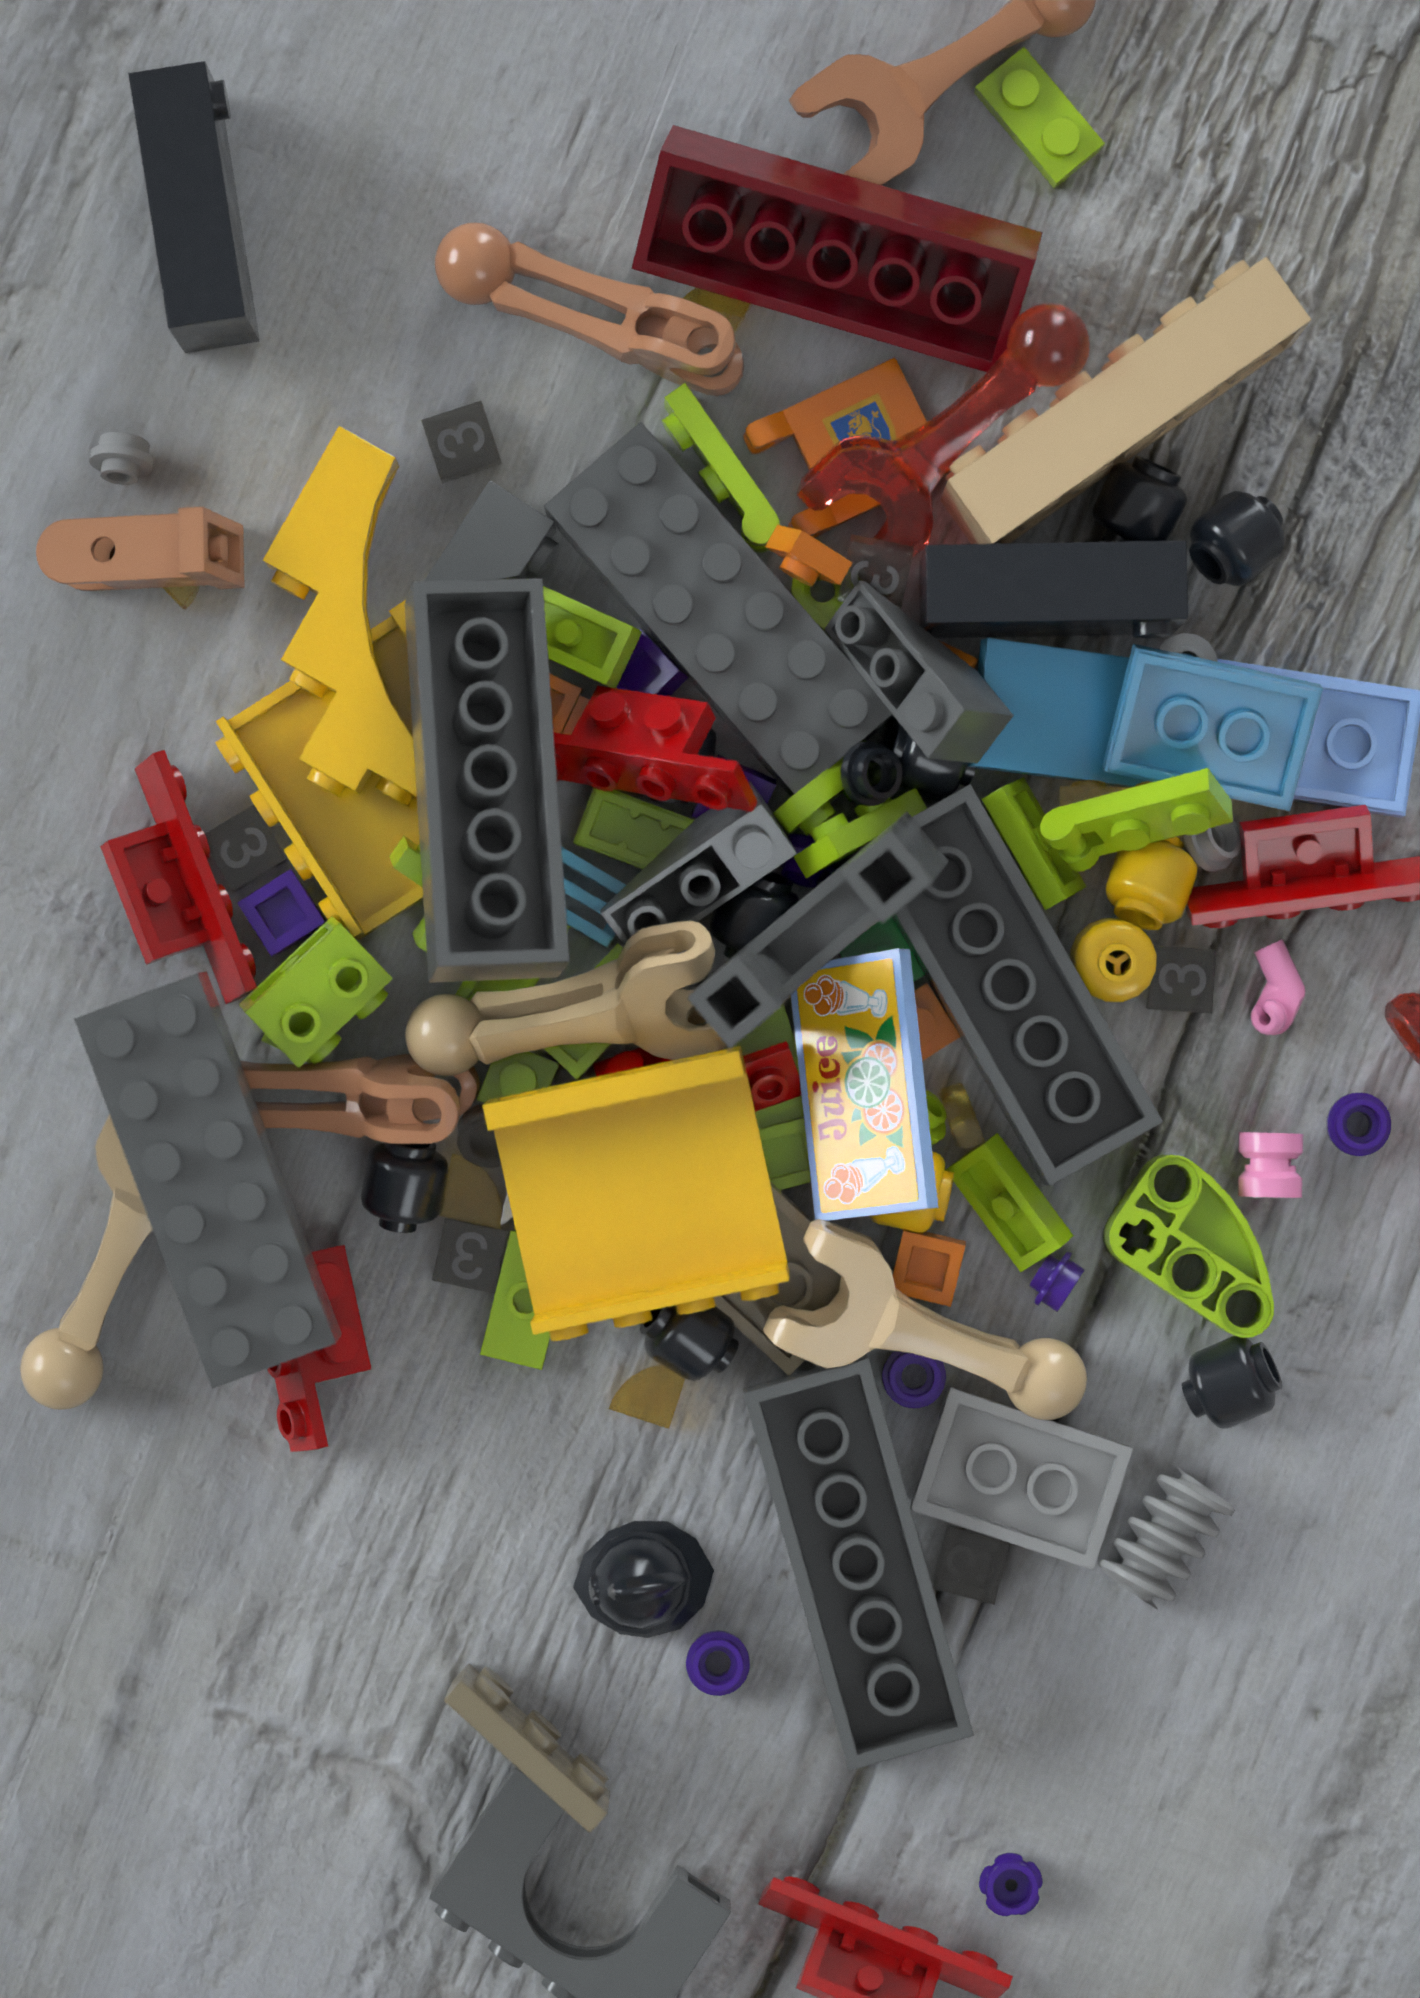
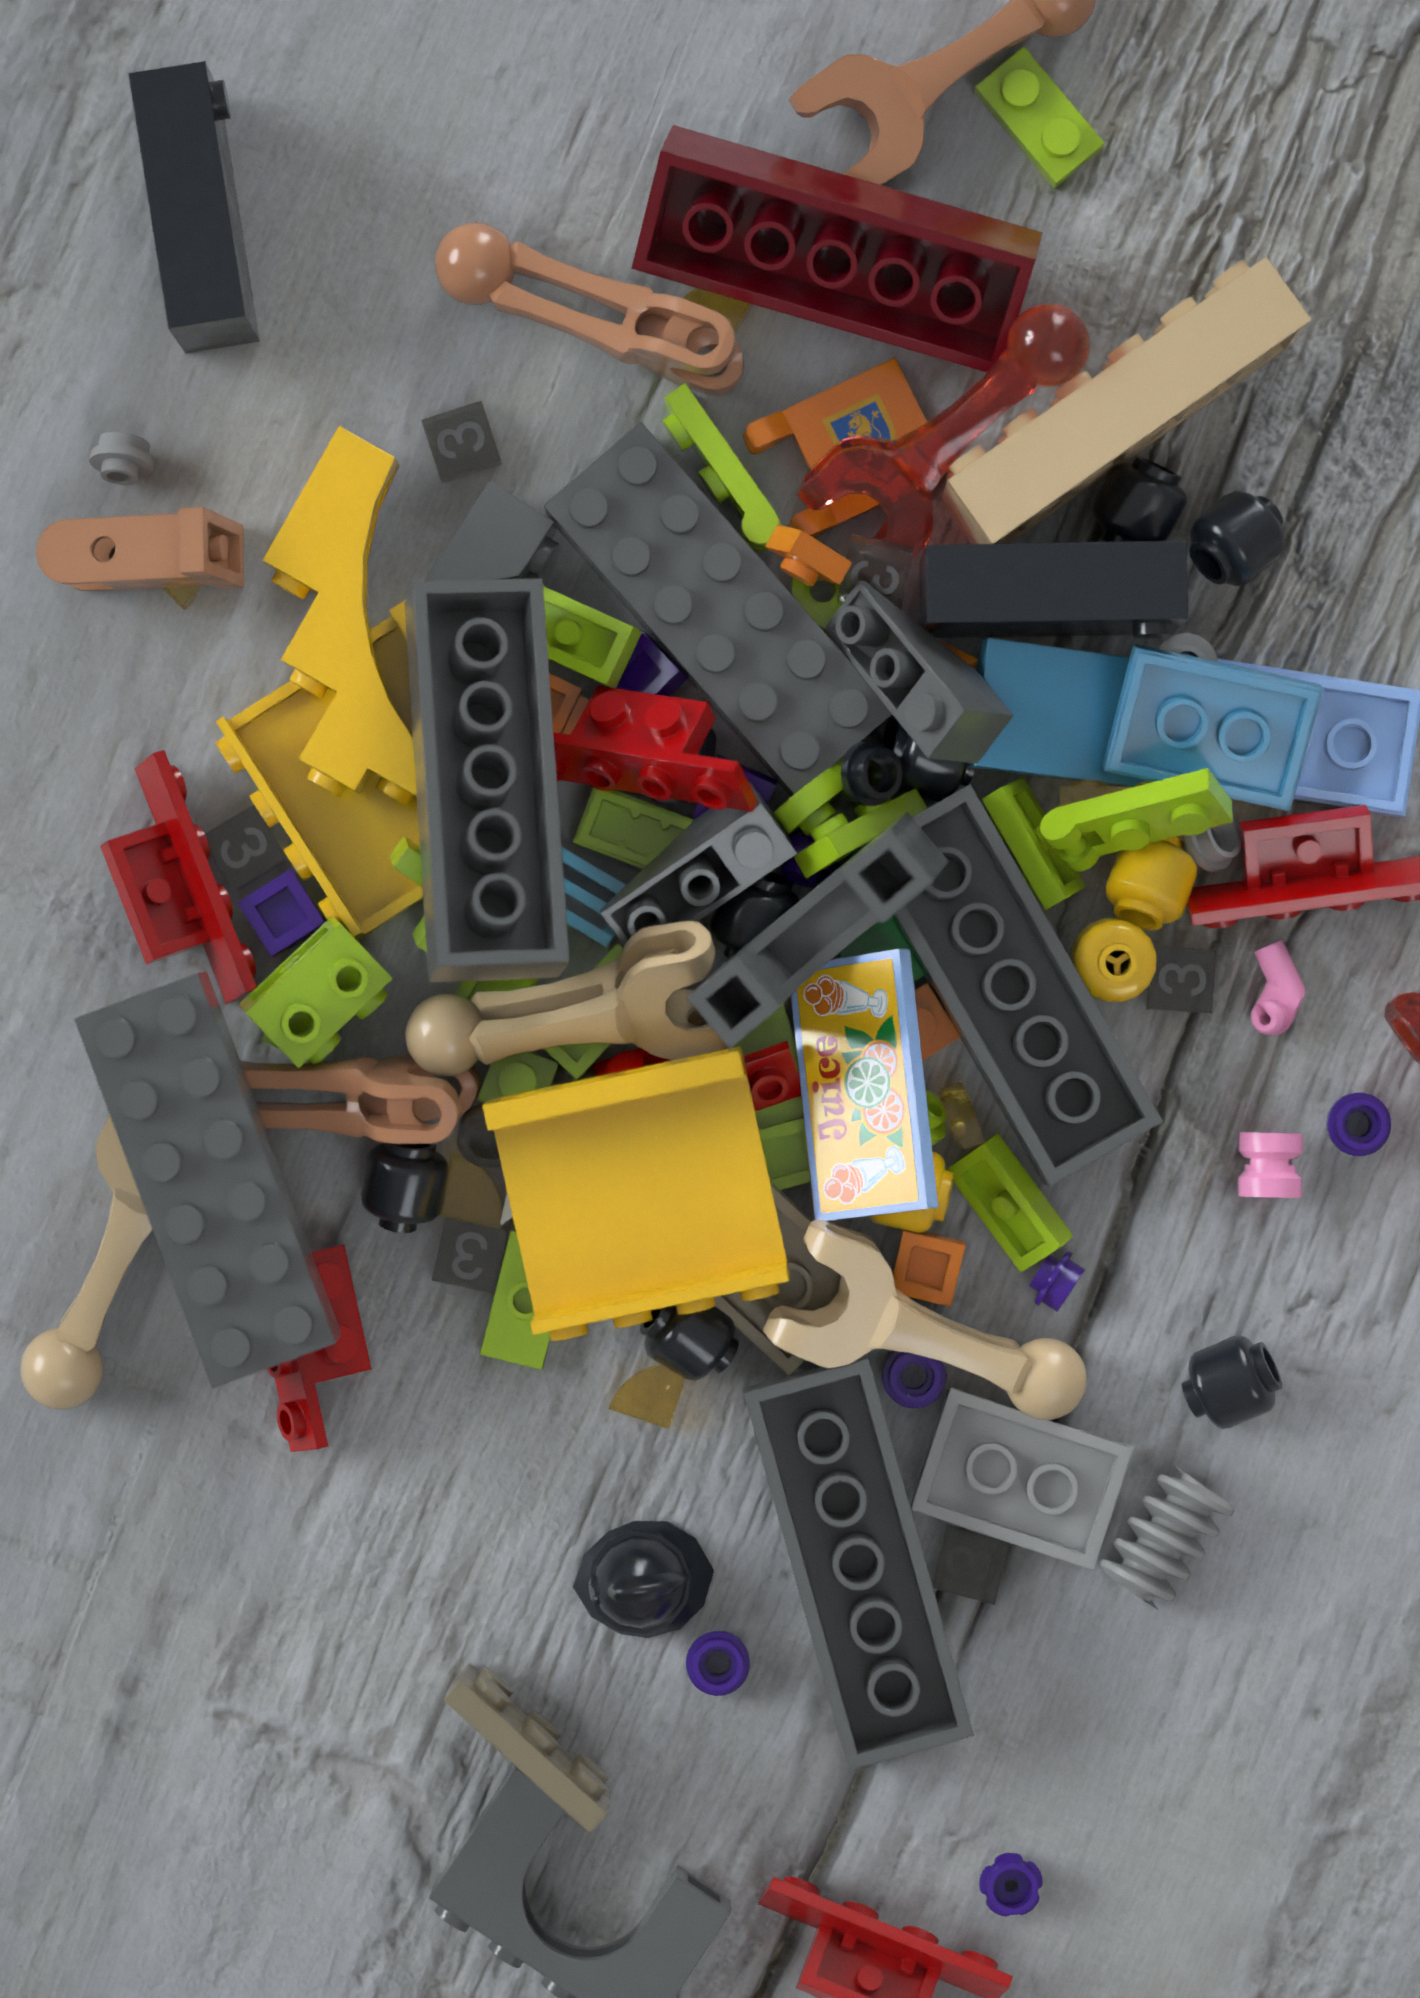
(1197, 1223): lime beam -> none

